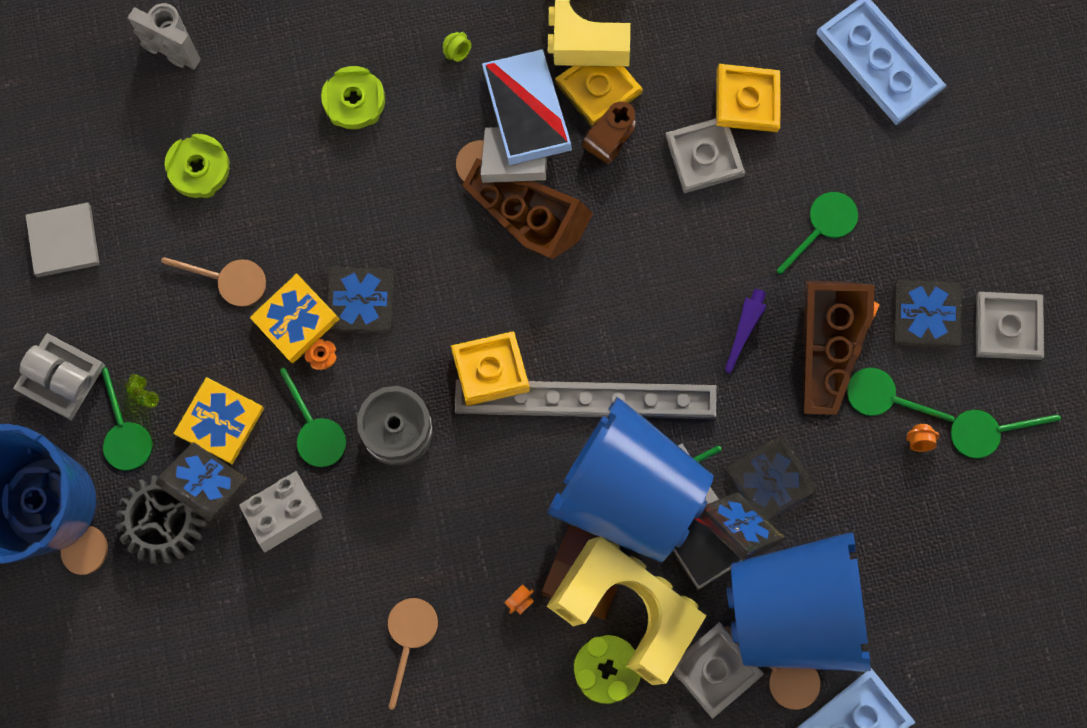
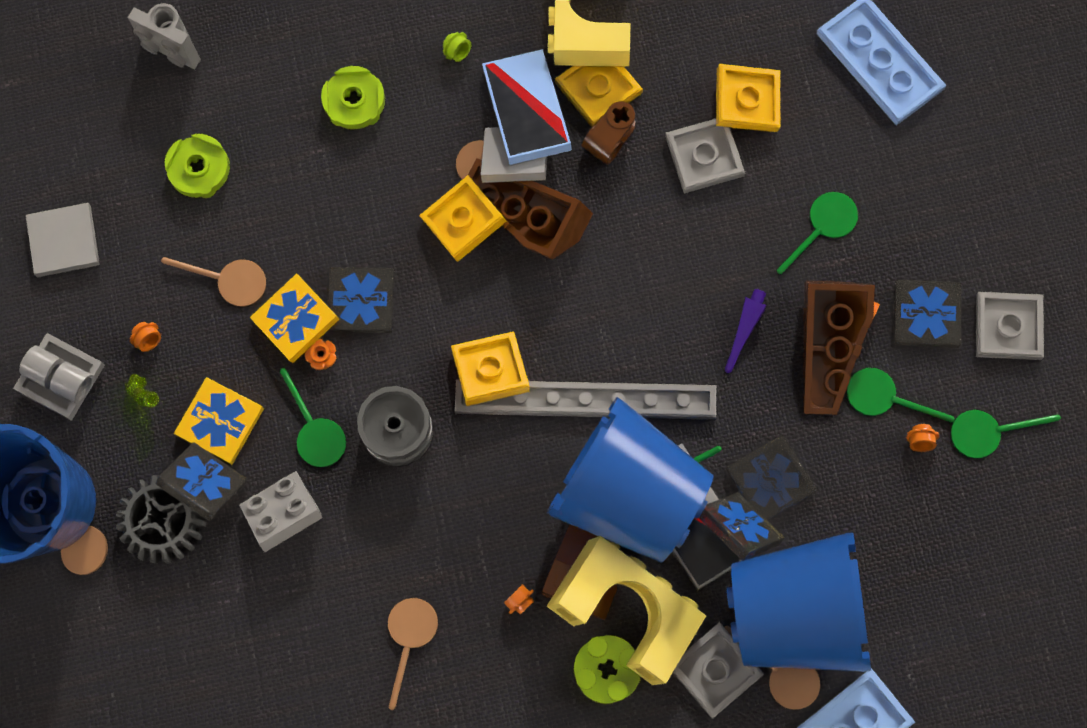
(128, 443): green piece -> none
(145, 336): none -> orange plate
(462, 218): none -> yellow tile

